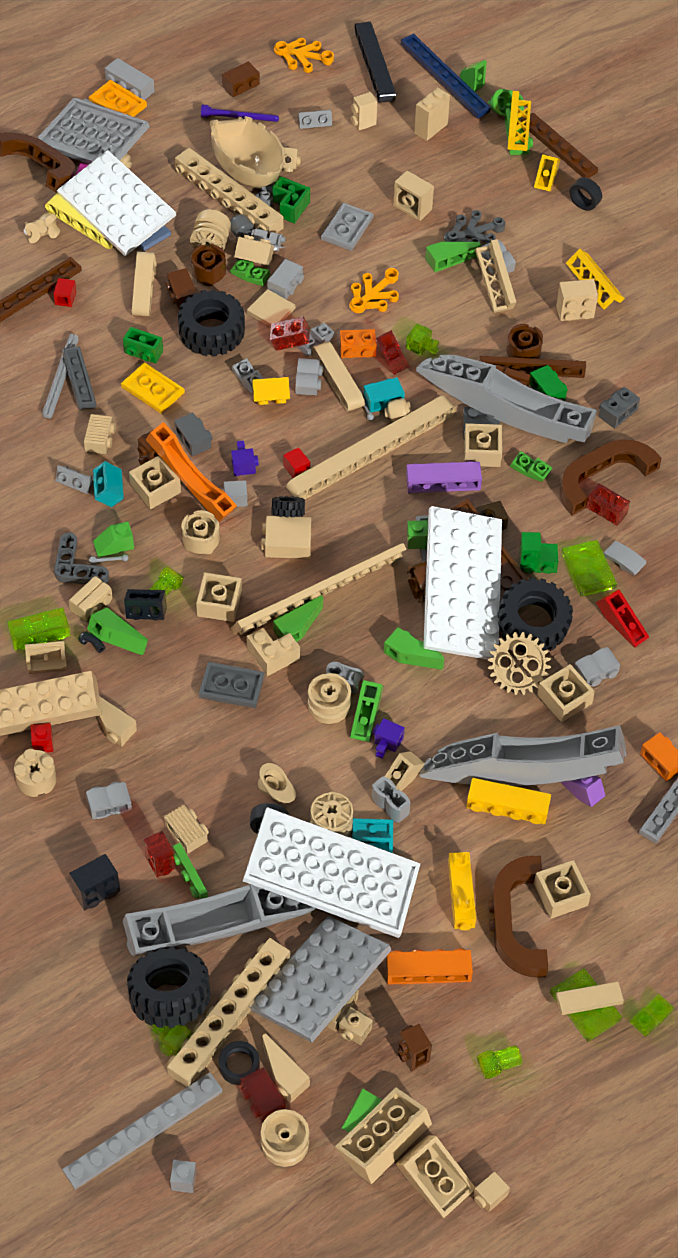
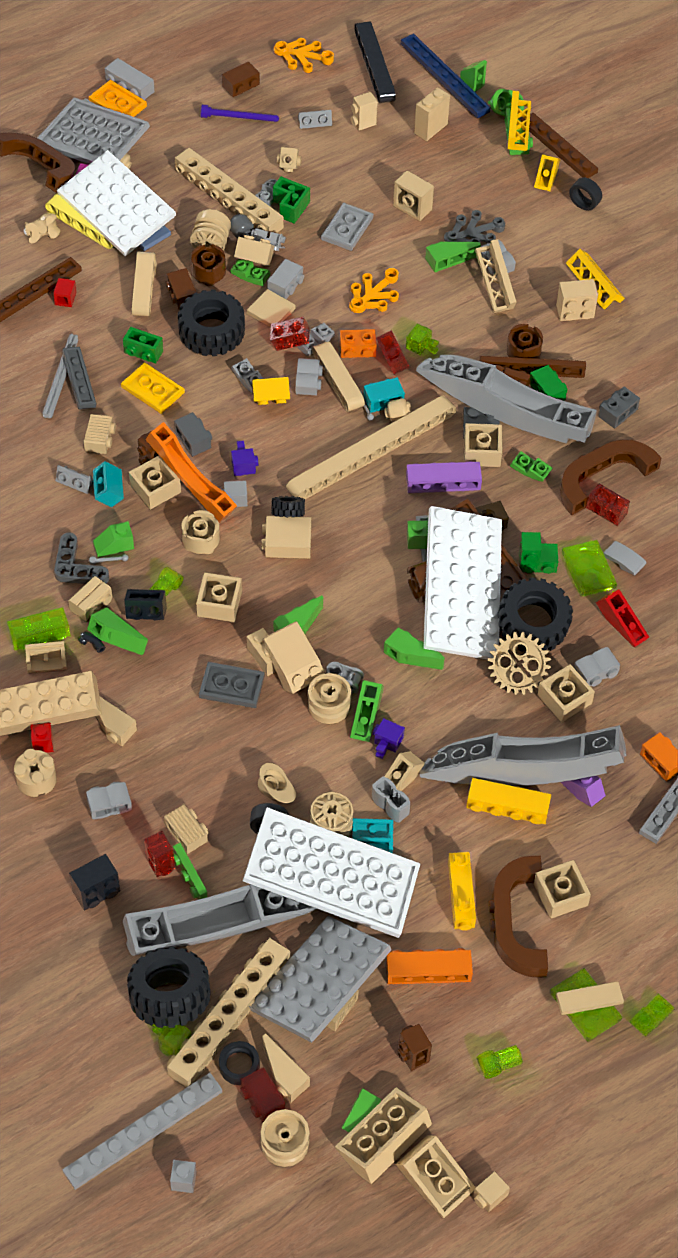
(247, 151): tan windscreen -> none
(293, 657): none -> tan slope
(296, 462): red brick -> none
(324, 587): tan plate -> none
(354, 1025): tan brick -> none

